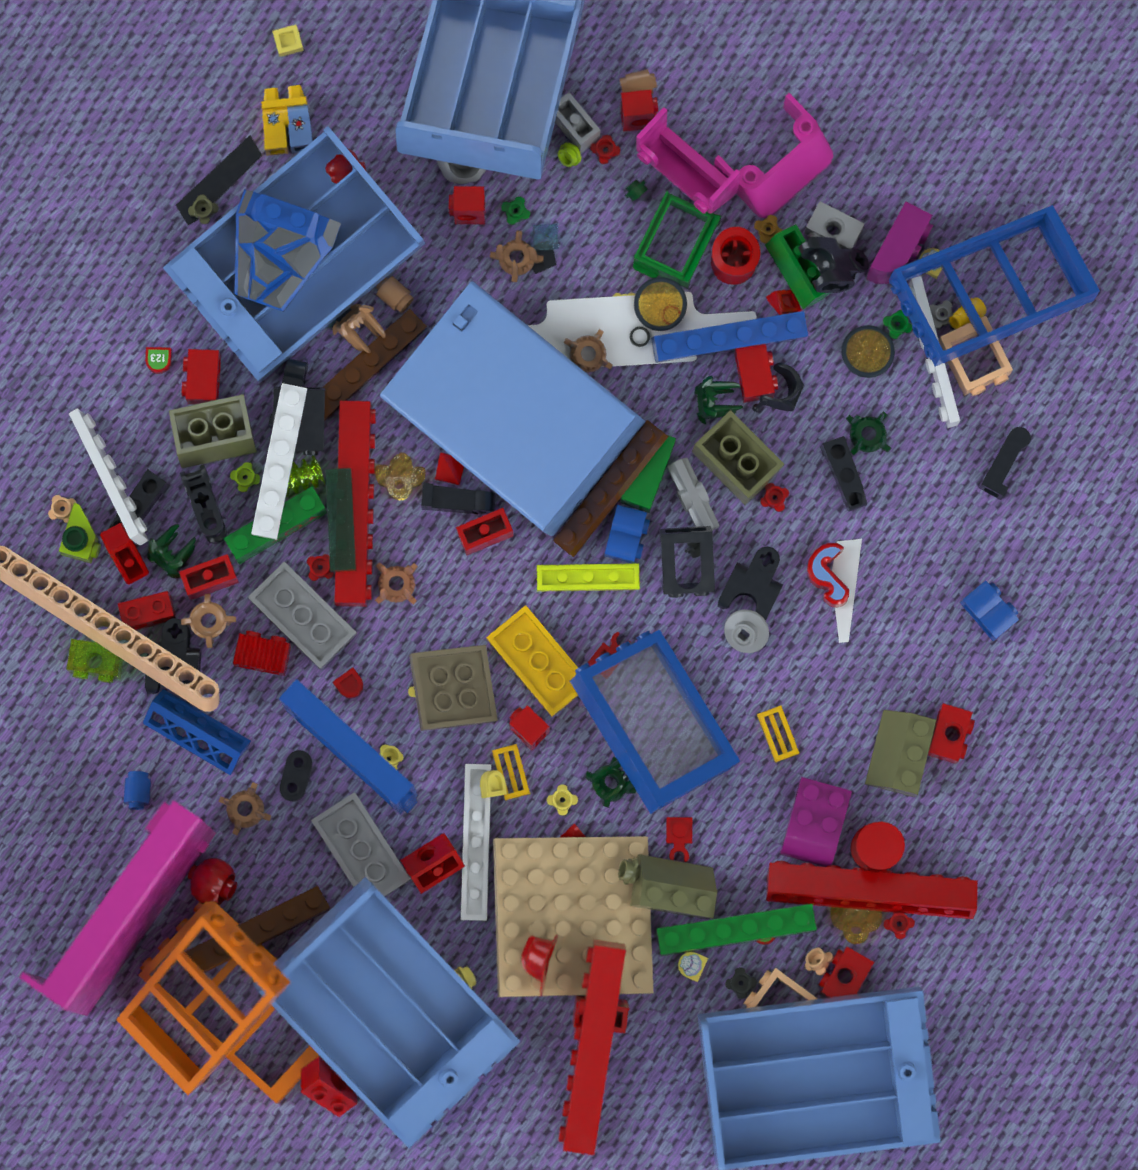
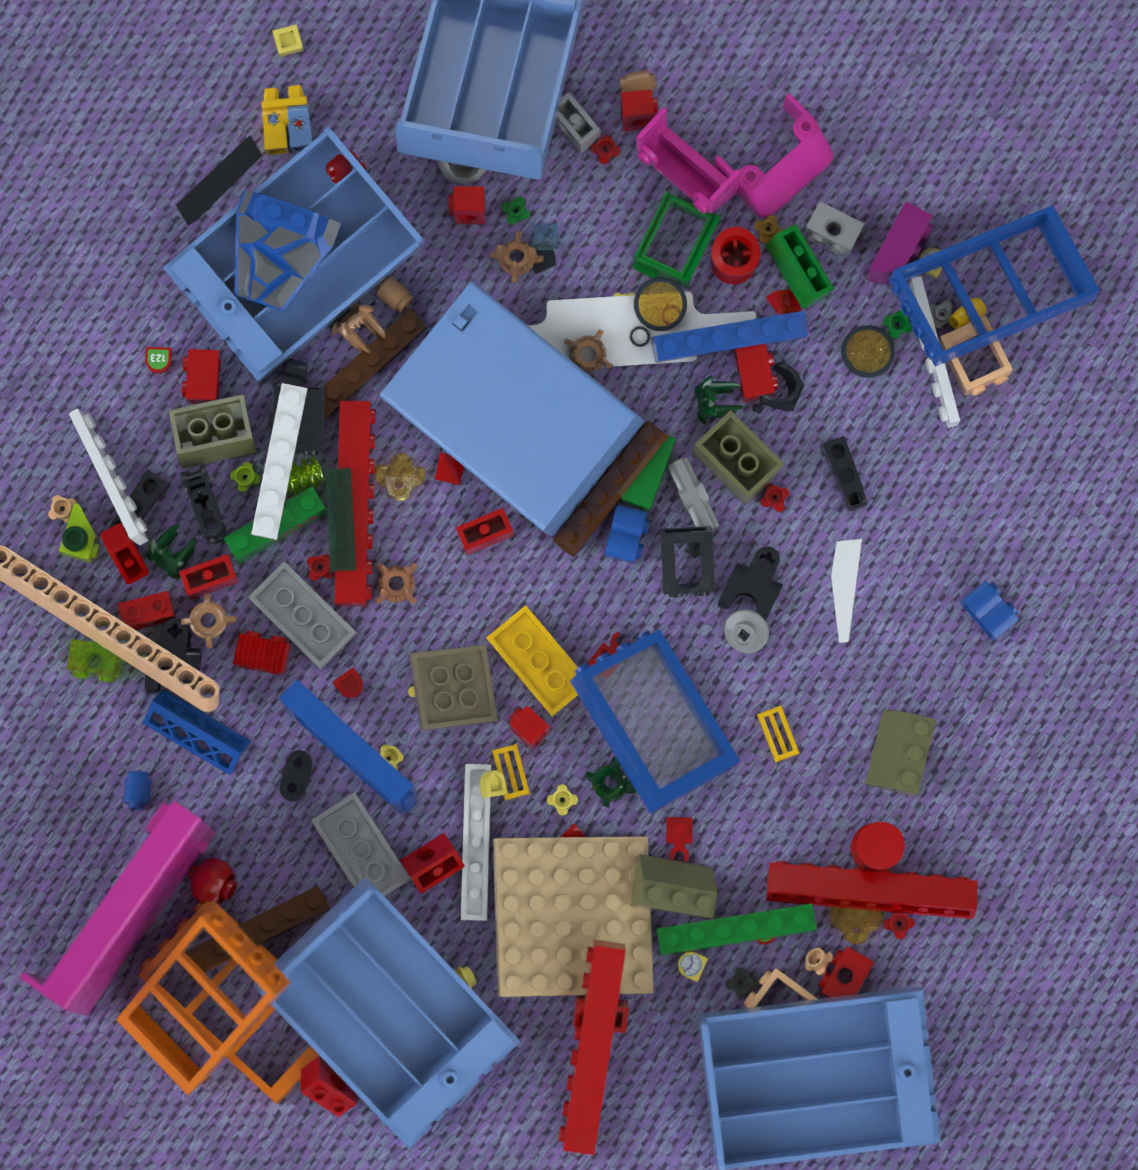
(203, 202): olive plate -> none
(257, 811): medium nougat piece -> none
(457, 500): black leg -> none
(537, 956): red piece -> none
(569, 154): lime plate -> none
(588, 577): neon yellow tile -> none
(629, 870): olive plate -> none
(635, 189): dark green plate -> none
(815, 822): magenta brick -> none
(823, 578): red animal -> none
(835, 265): black piece -> none
(859, 442): dark green piece -> none
(954, 718): red brick -> none
(1015, 442): black leg -> none

